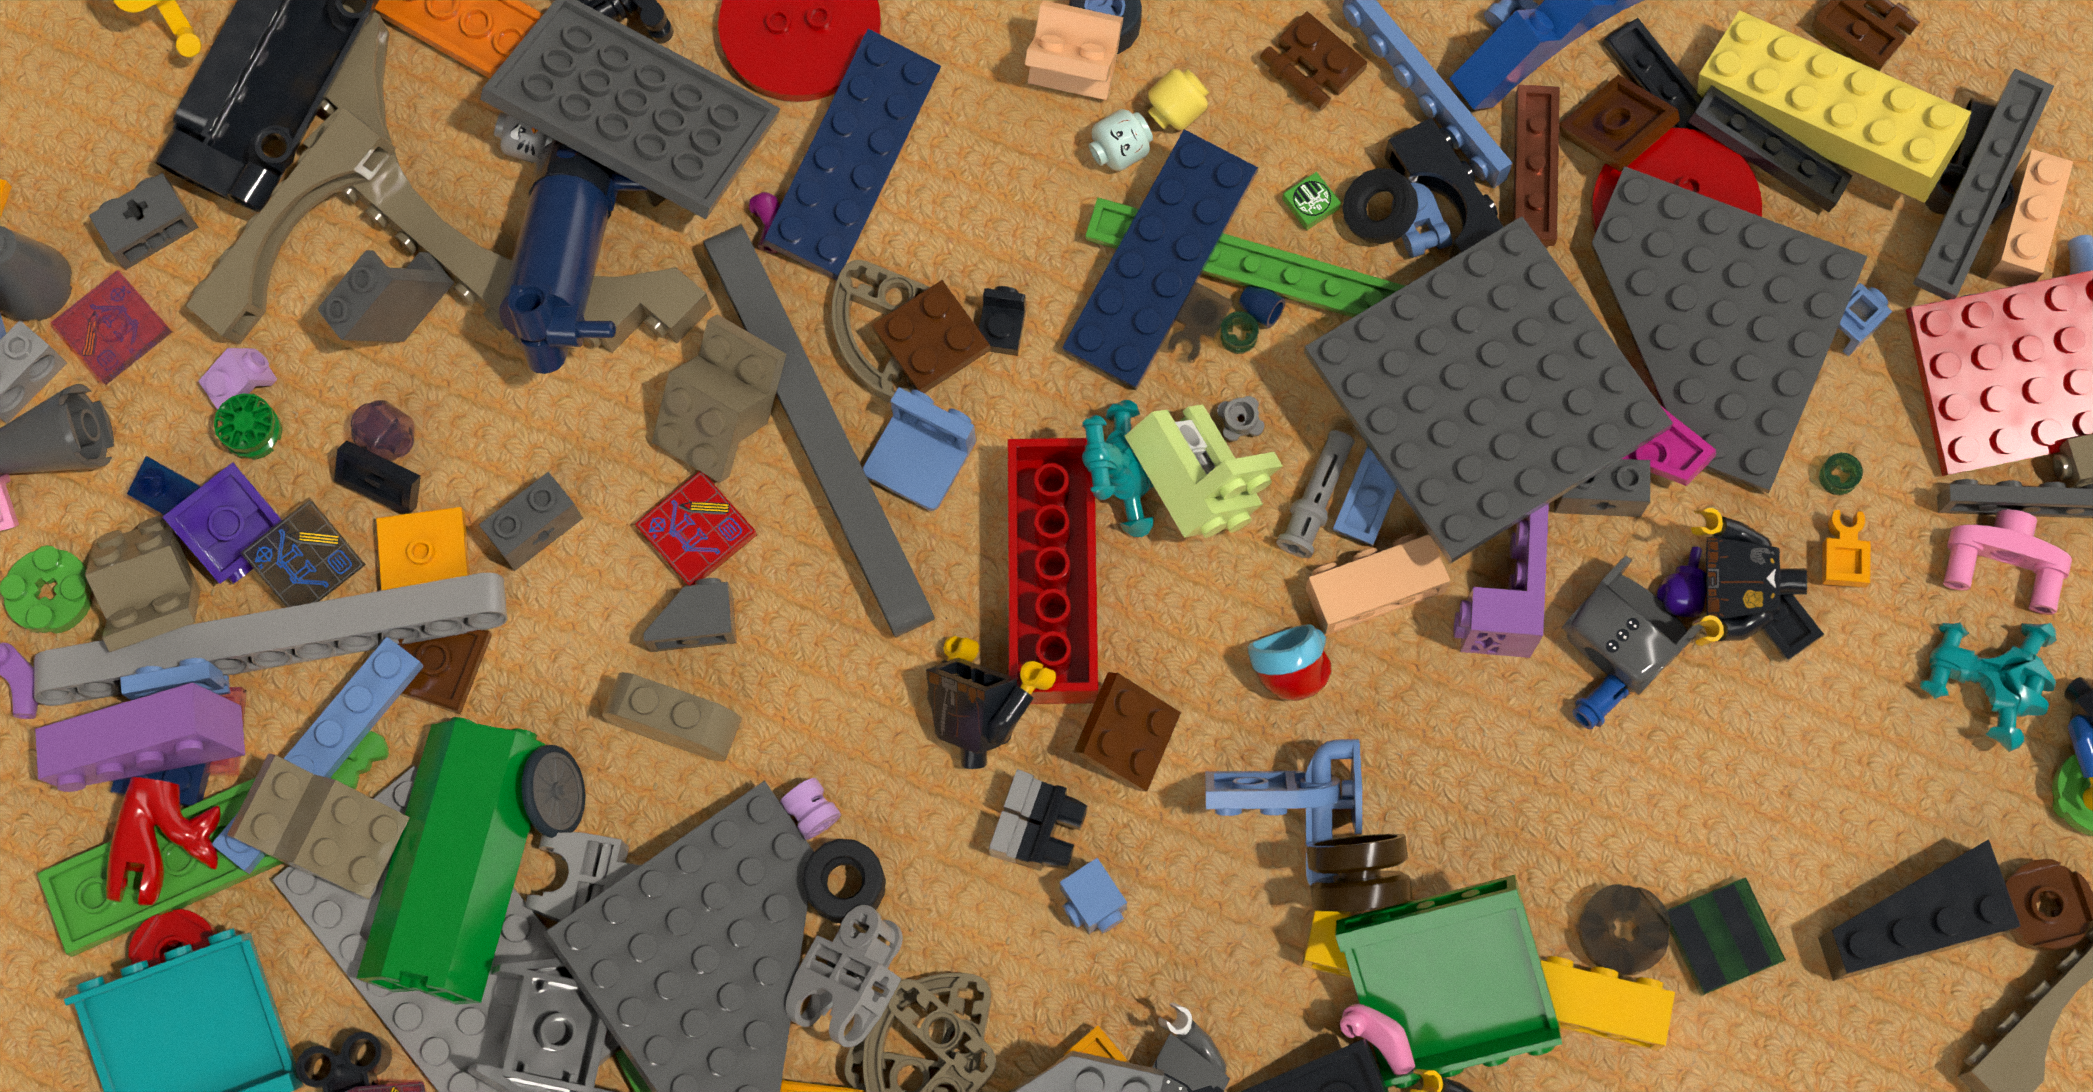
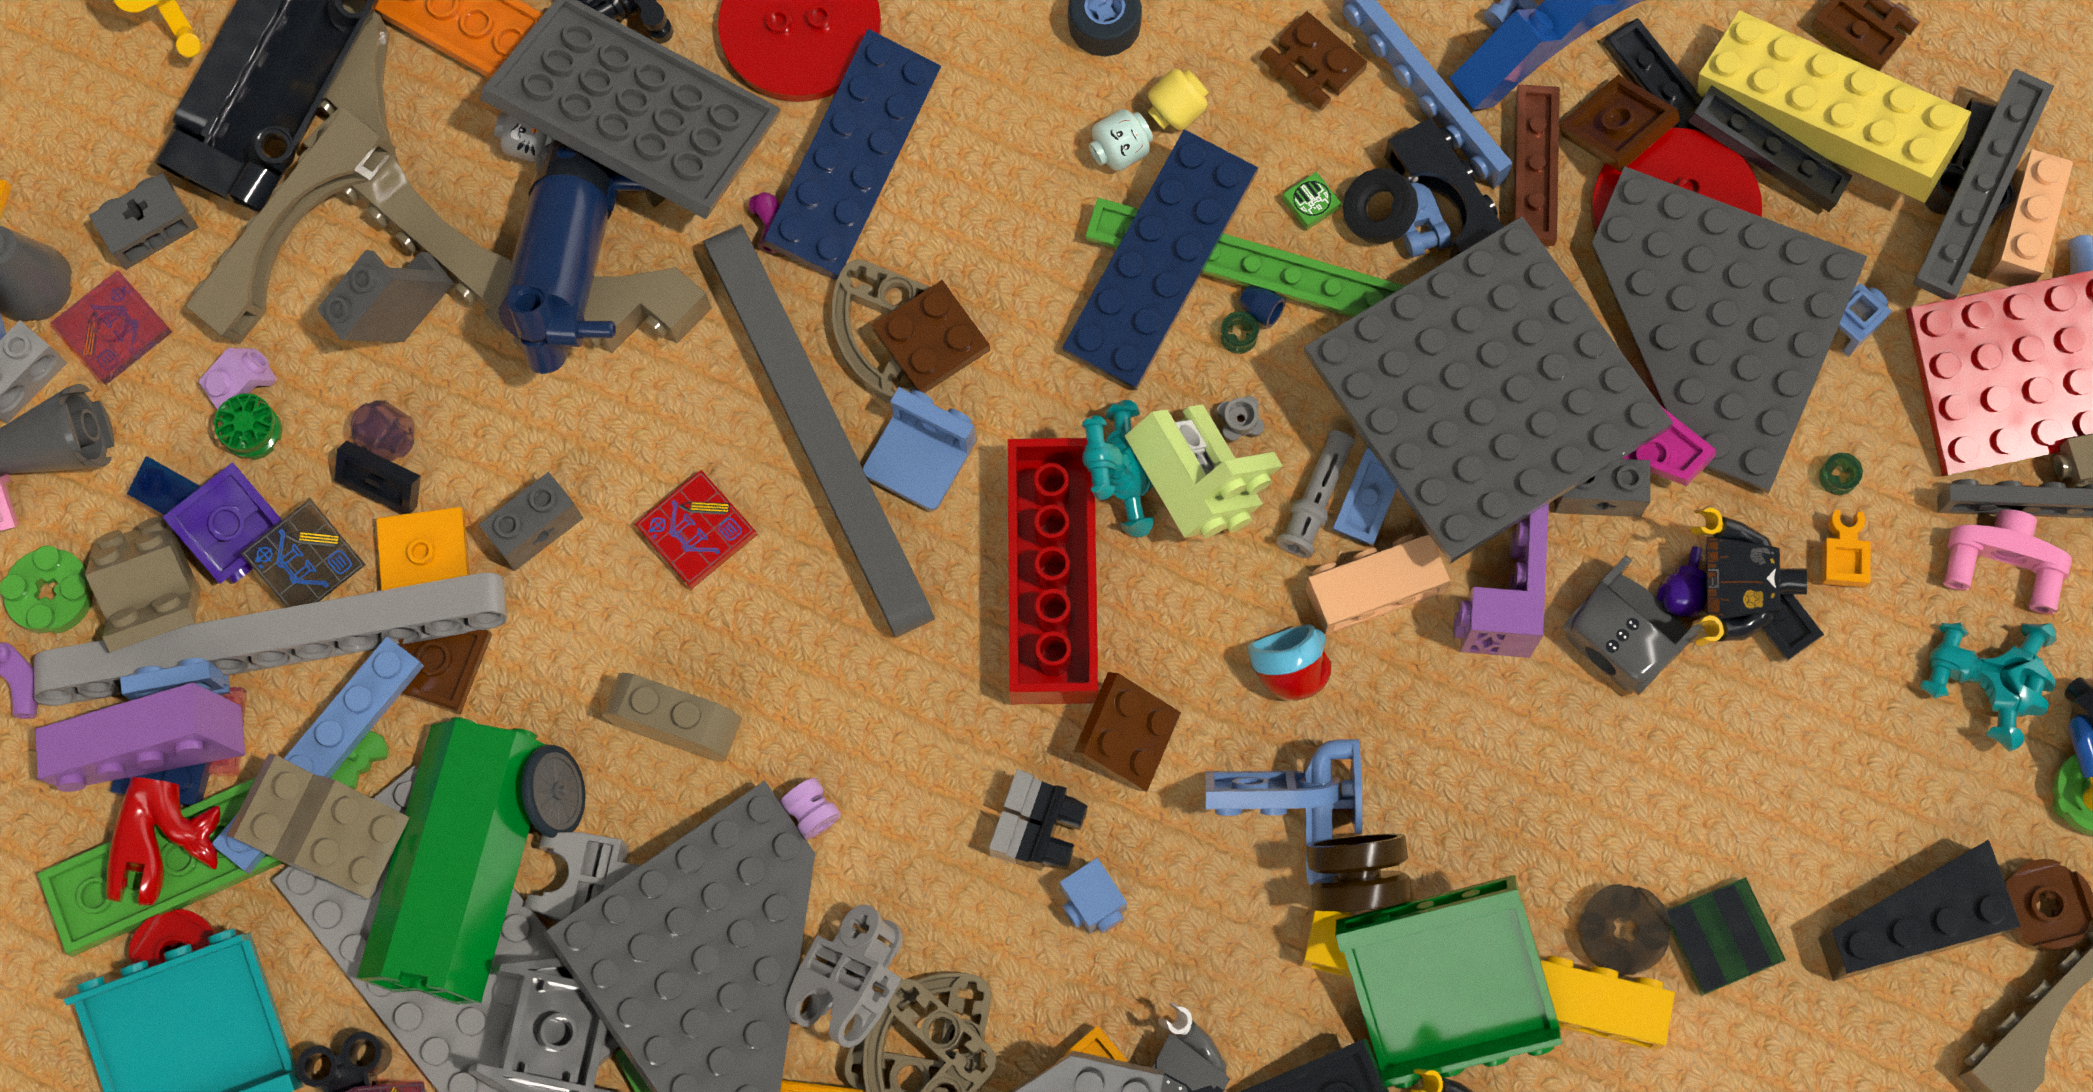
(695, 618): dark grey slope -> none
(718, 398): dark tan bracket -> none
(829, 857): black tyre -> none
(977, 704): black torso -> none
(1003, 319): black bracket -> none
(1074, 50): light nougat bracket -> none
(1201, 316): clear smoke plate -> none
(1382, 1032): bright pink arm -> none
(1593, 708): blue pin -> none

